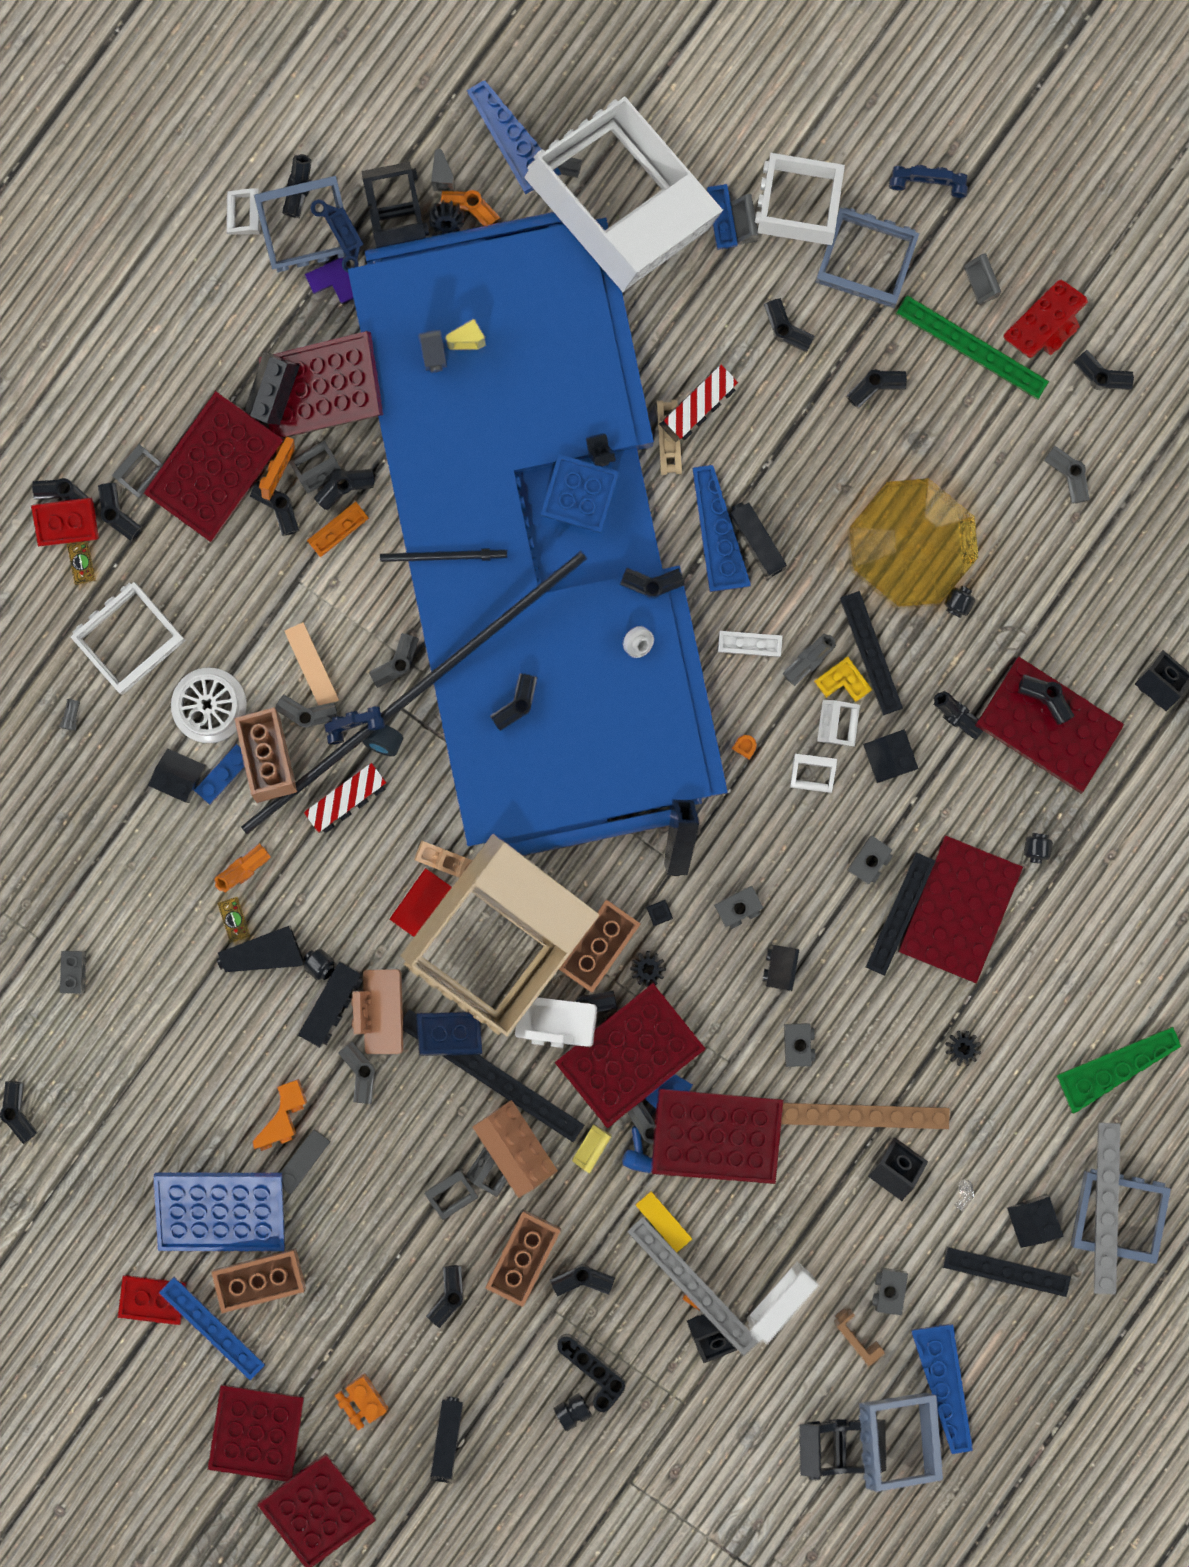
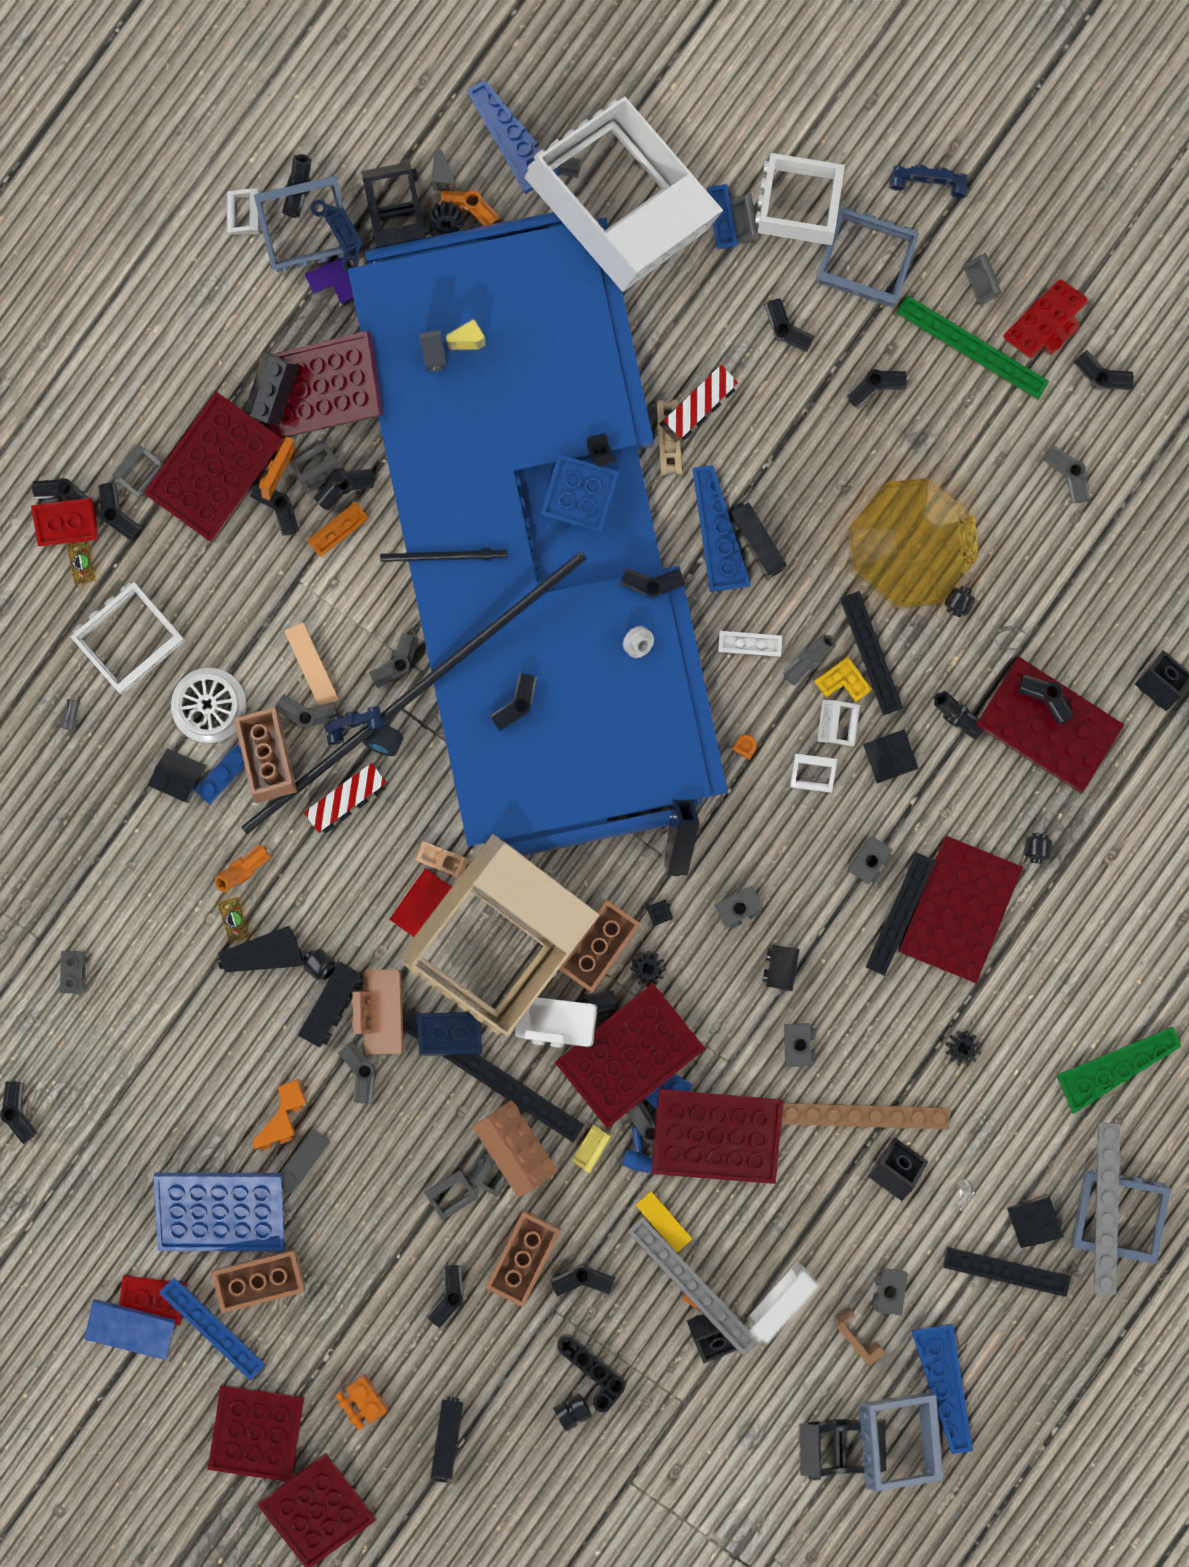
(129, 1329): none -> blue tile

